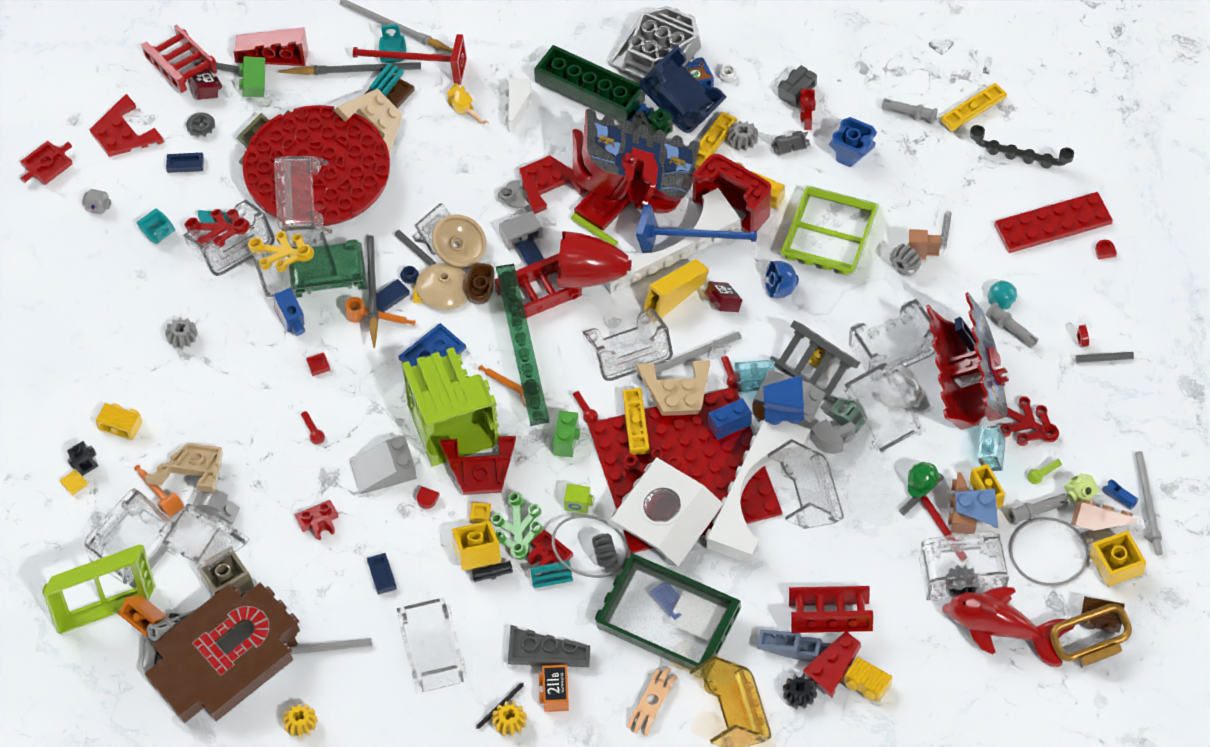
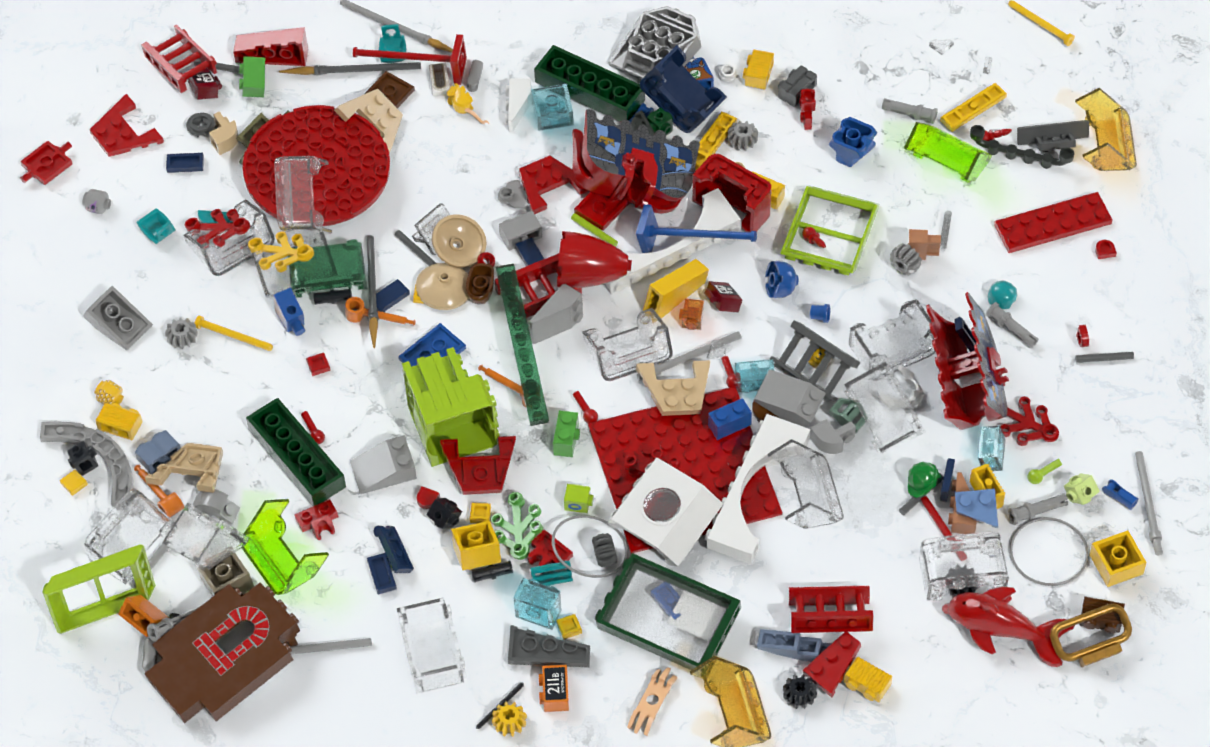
(104, 446): none -> light grey plate
(109, 392): none -> yellow head
(117, 318): none -> light grey slope
(157, 451): none -> sand blue brick
(200, 322): none -> yellow bar
(225, 135): none -> tan brick
(273, 556): none -> clear neon green windscreen
(296, 452): none -> dark green brick
(299, 720): yellow gear -> none
(332, 296): none -> black pin
(384, 77): teal tile -> none
(394, 549): none -> dark blue plate
(409, 270): dark blue plate -> none
(439, 78): none -> tile
(444, 513): none -> black brick
(474, 75): none -> light grey bar
(486, 256): none -> red plate
(537, 603): none -> clear light blue brick
(552, 107): none -> clear light blue brick
(557, 314): none -> light grey slope
(569, 626): none -> yellow tile
(635, 421): yellow plate -> none
(692, 314): none -> clear orange brick
(758, 69): none -> yellow brick
(783, 143): dark grey hinge -> none
(784, 401): blue piece -> none
(813, 237): none -> red bar
(820, 312): none -> blue piece
(947, 150): none -> clear neon green windscreen
(947, 480): none -> dark blue tile
(996, 134): none -> red bar
(1053, 136): none -> dark grey bracket
(1068, 38): none -> yellow bar
(1095, 518): slope -> none
(1113, 132): none -> clear yellow windscreen

